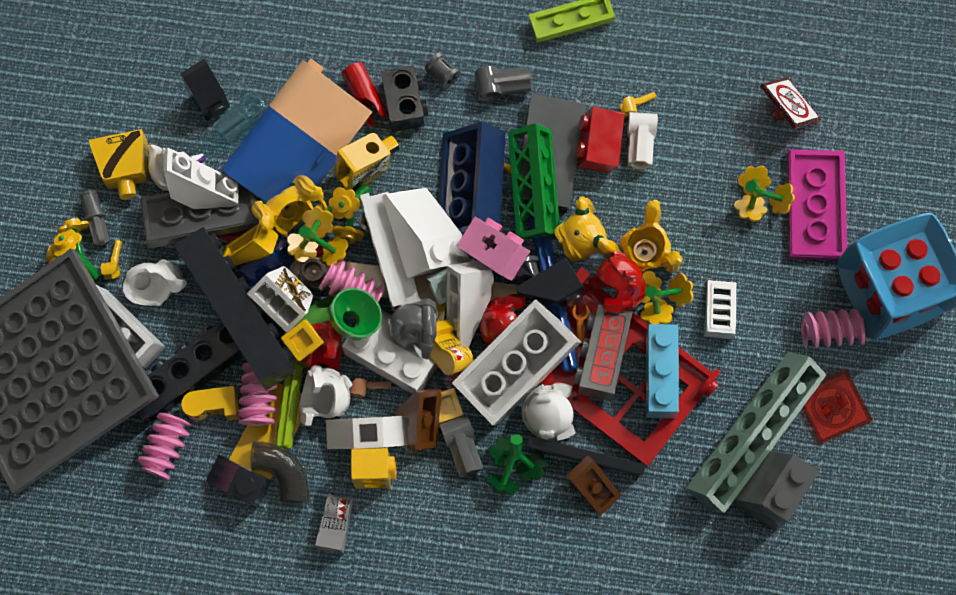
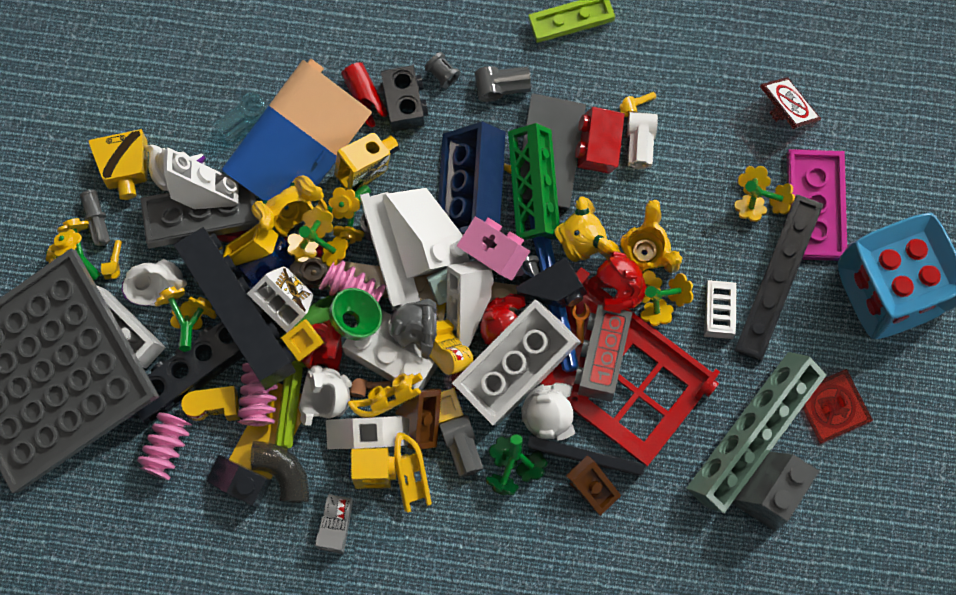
(187, 316): none -> plant
(205, 90): black slope -> none
(378, 396): none -> yellow piece
(407, 466): none -> yellow piece
(662, 371): medium azure brick -> none
(778, 278): none -> black tile
(832, 327): bright pink piece -> none

